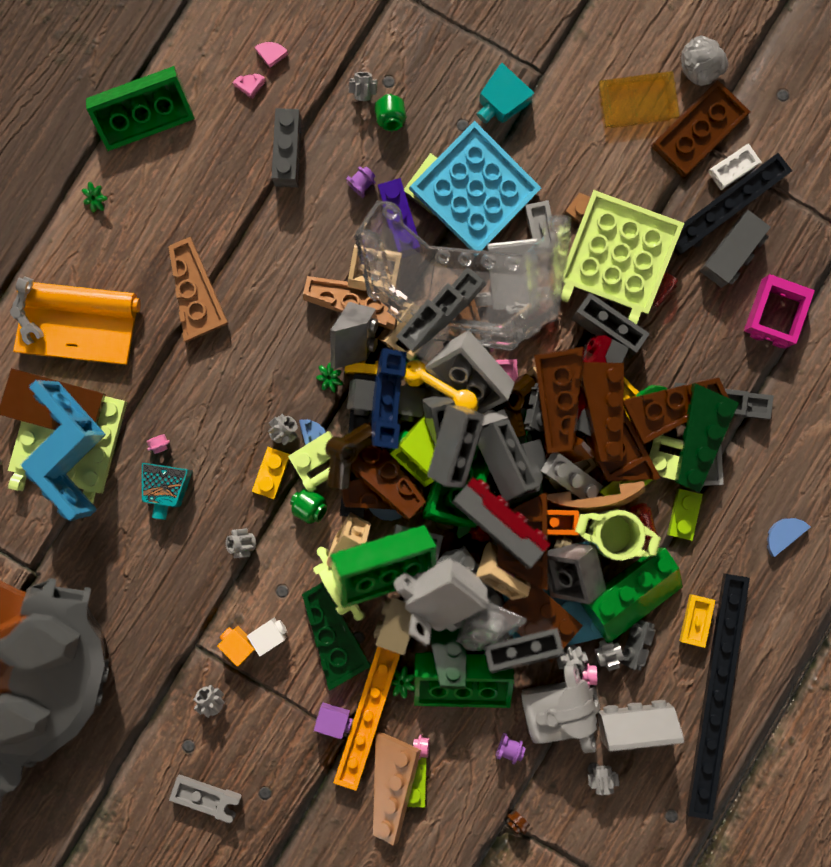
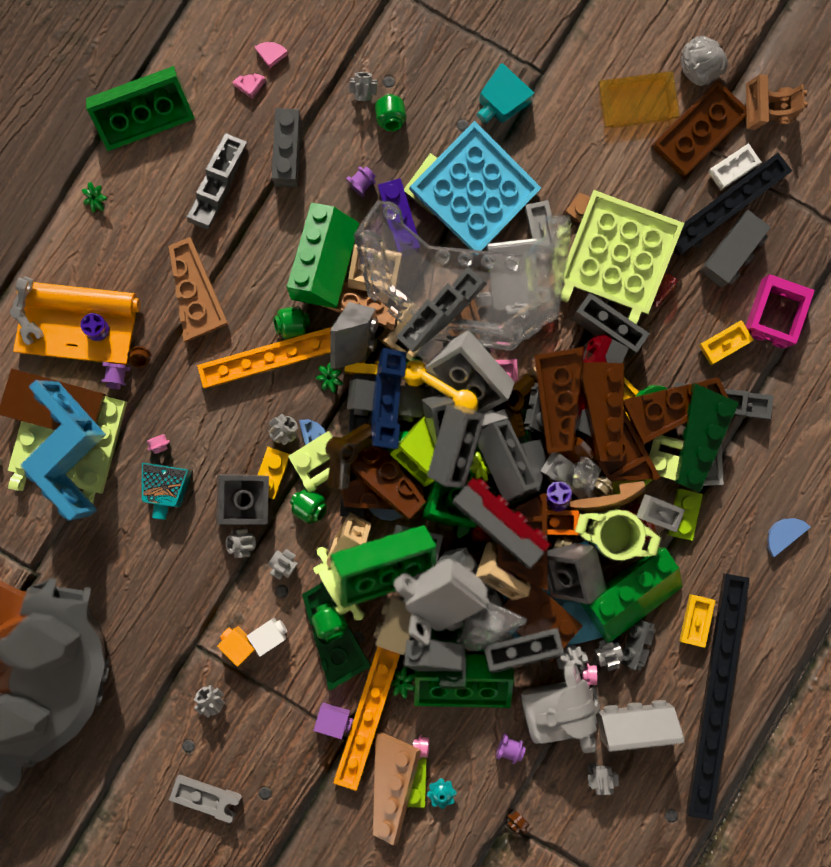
(91, 323): none -> dark purple wheel
(114, 375): none -> medium lavender brick
(139, 356): none -> reddish brown plate
(217, 181): none -> dark grey slope
(242, 499): none -> flat silver slope
(265, 358): none -> light orange plate
(282, 564): none -> light grey gear
(291, 322): none -> green head
(322, 256): none -> green slope
(328, 623): none -> green head
(434, 656): none -> dark grey slope
(441, 793): none -> teal plant
(478, 467): none -> lime plant
(562, 492): none -> dark purple wheel
(586, 473): none -> clear tile
(603, 487): none -> dark tan plate
(660, 513): none -> light grey plate
(726, 342): none -> yellow plate
(787, 103): none -> medium nougat tile

